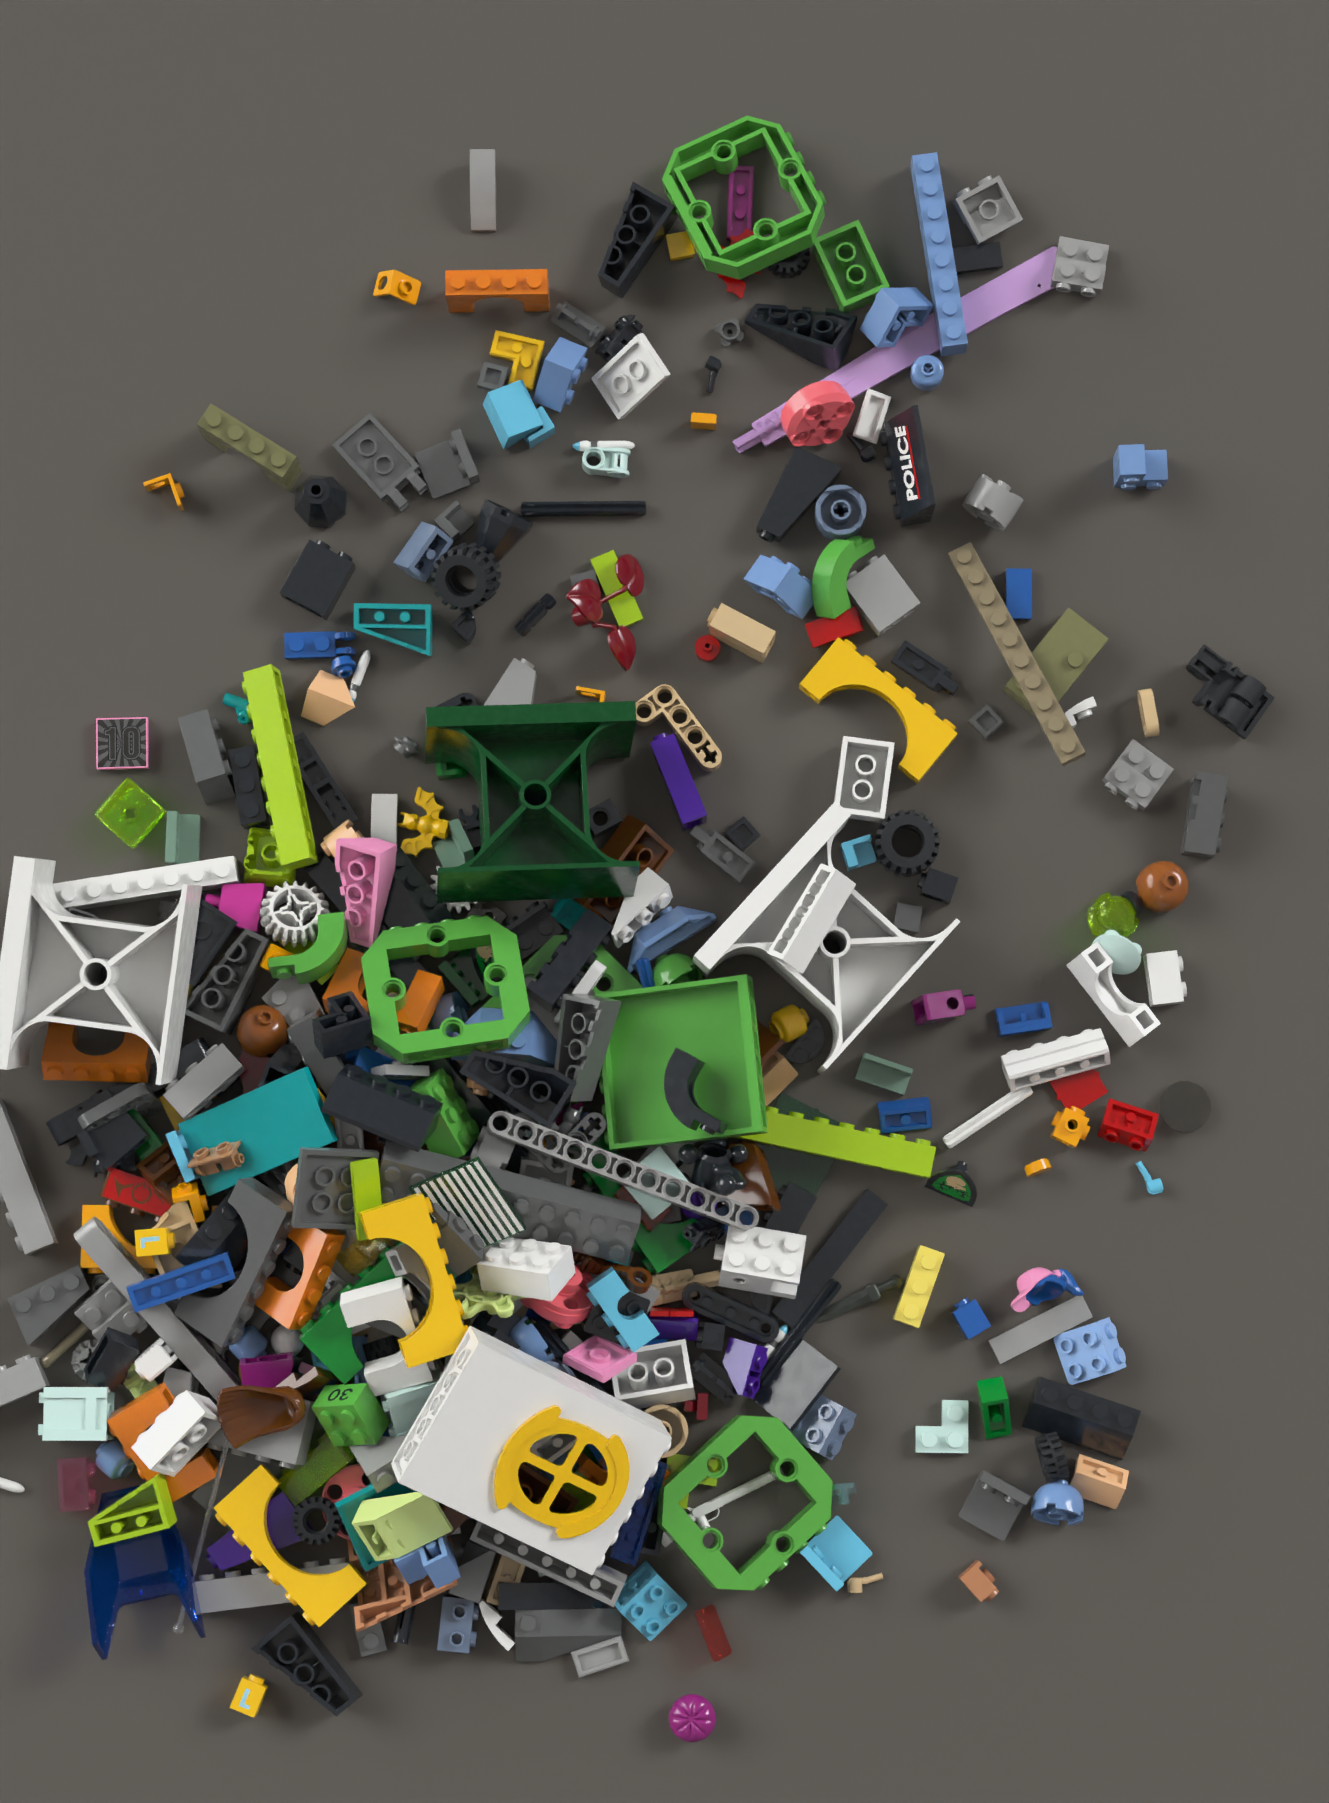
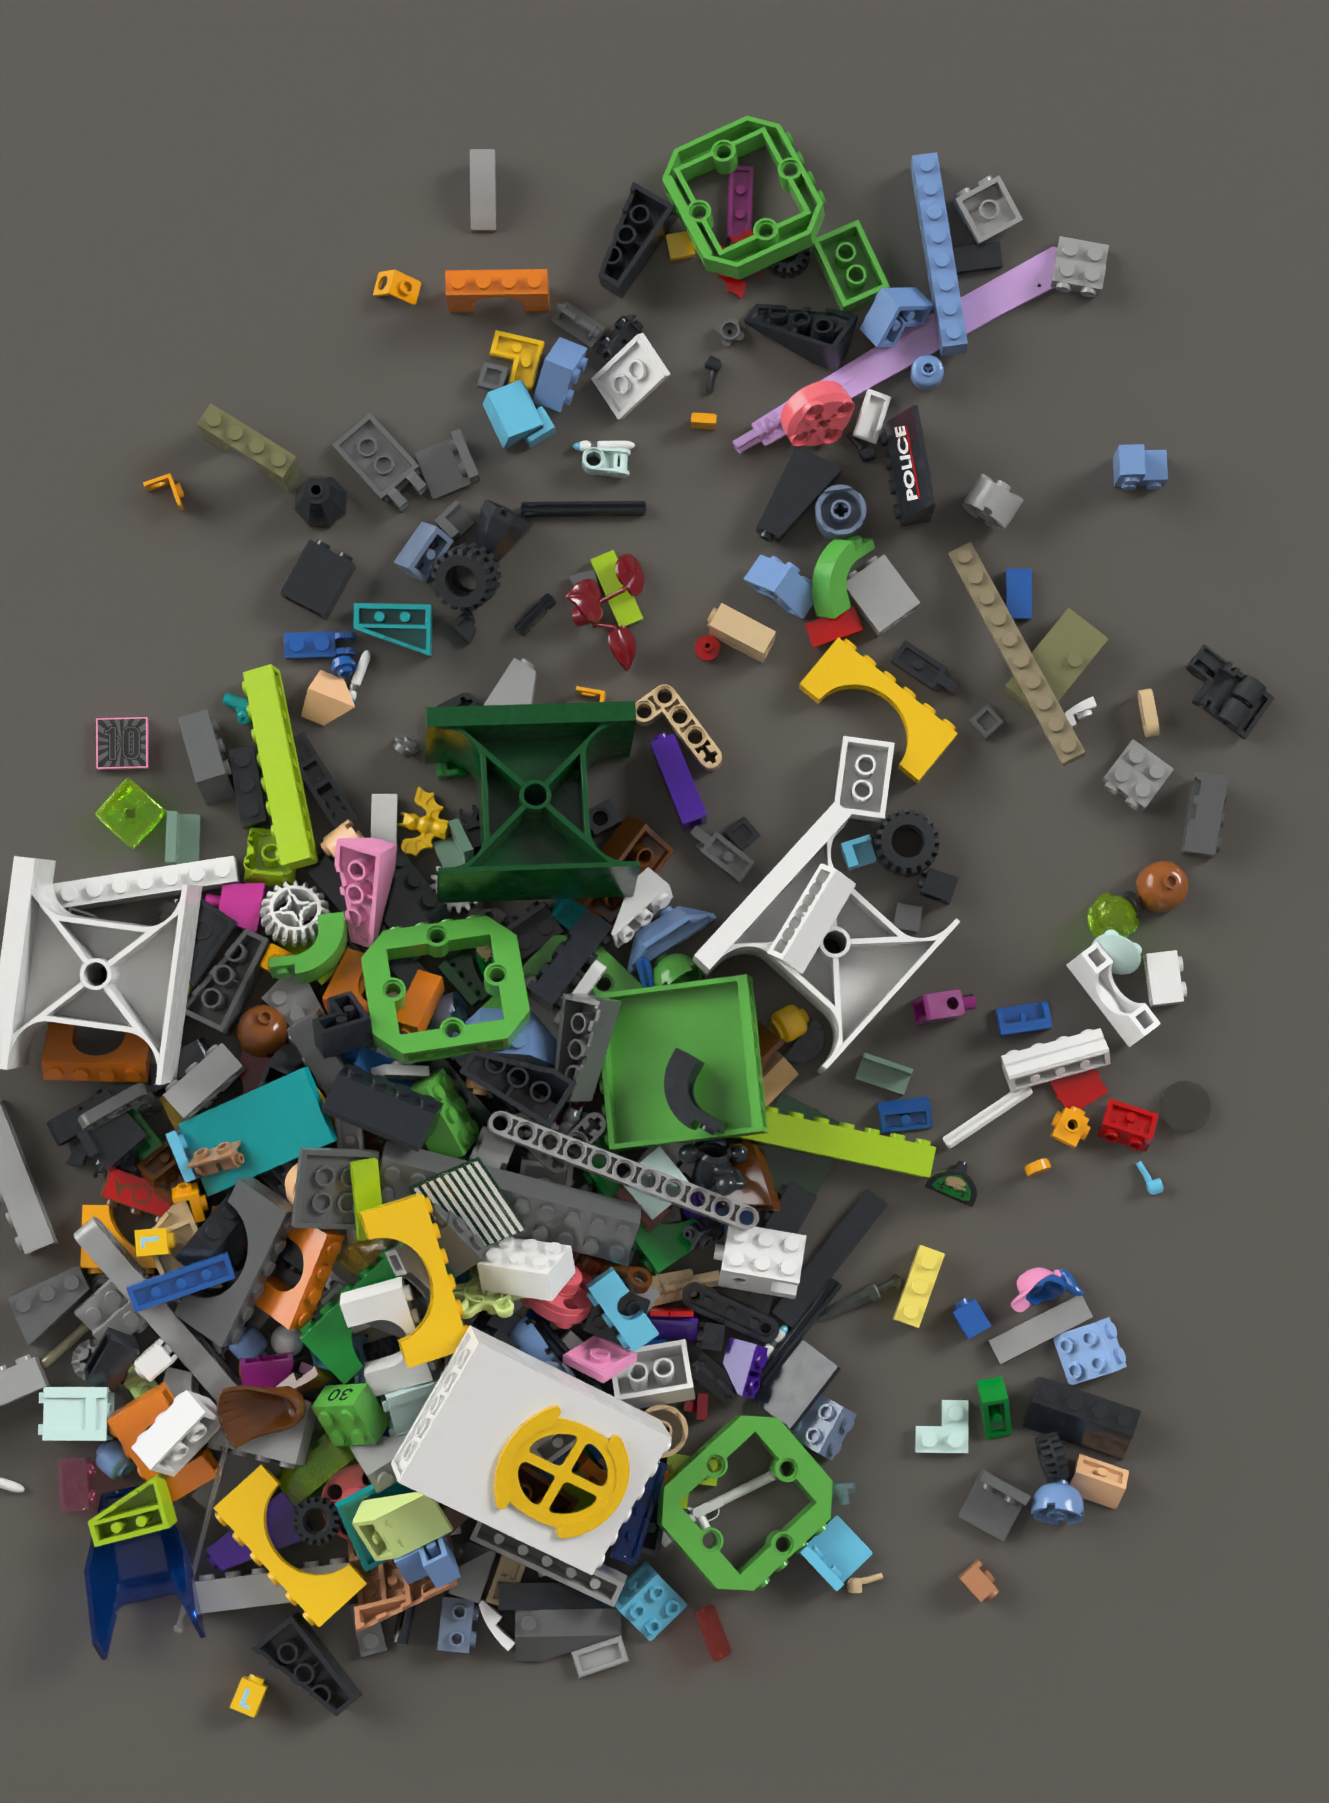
(692, 1718): magenta piece -> none

